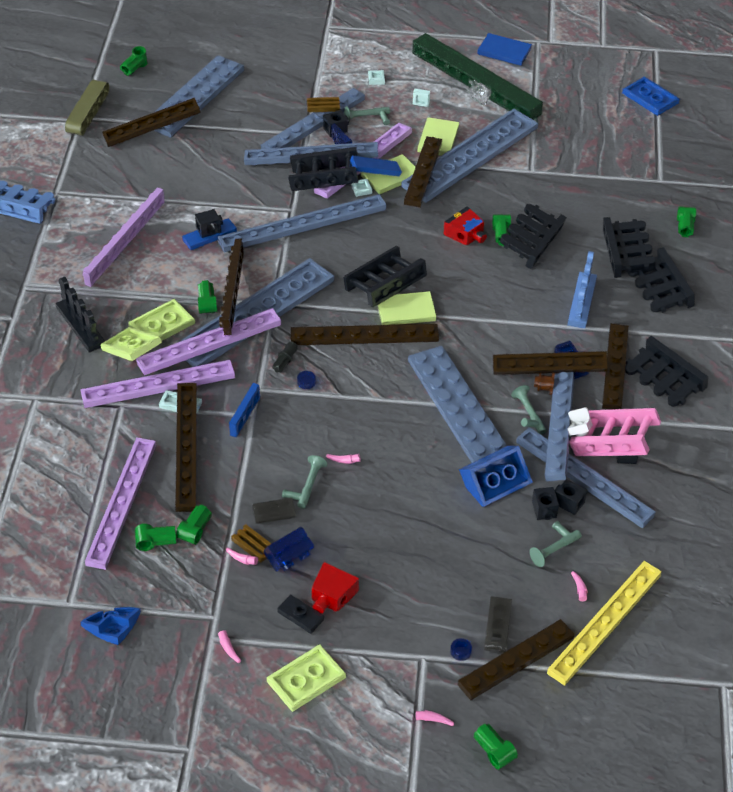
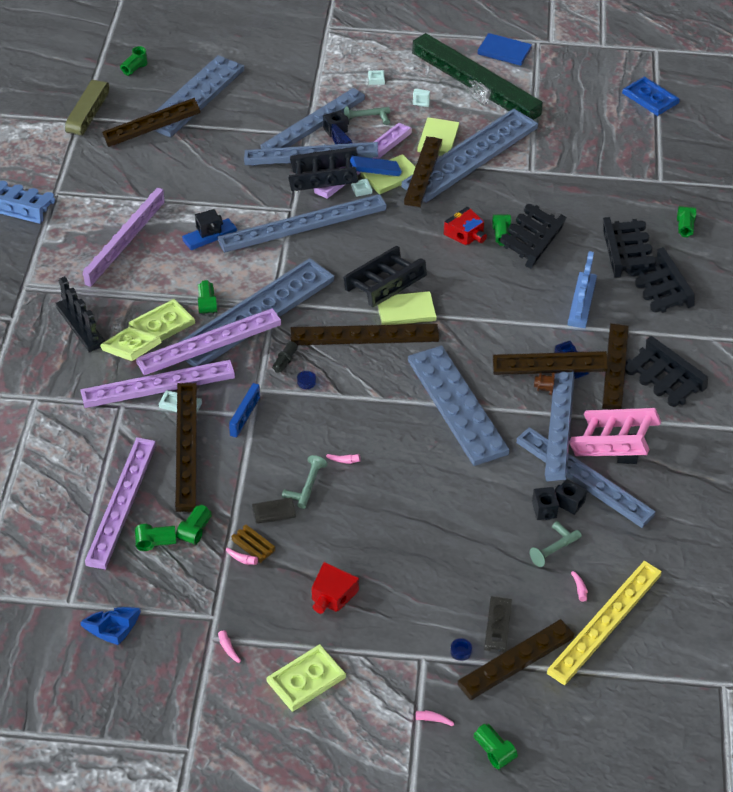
(232, 287): dark brown plate -> none
(289, 549): clear blue brick -> none
(300, 614): black plate -> none
(323, 104): pearl gold tile -> none
(496, 475): blue slope -> none
(535, 422): sand green piece -> none
(580, 422): white bracket -> none

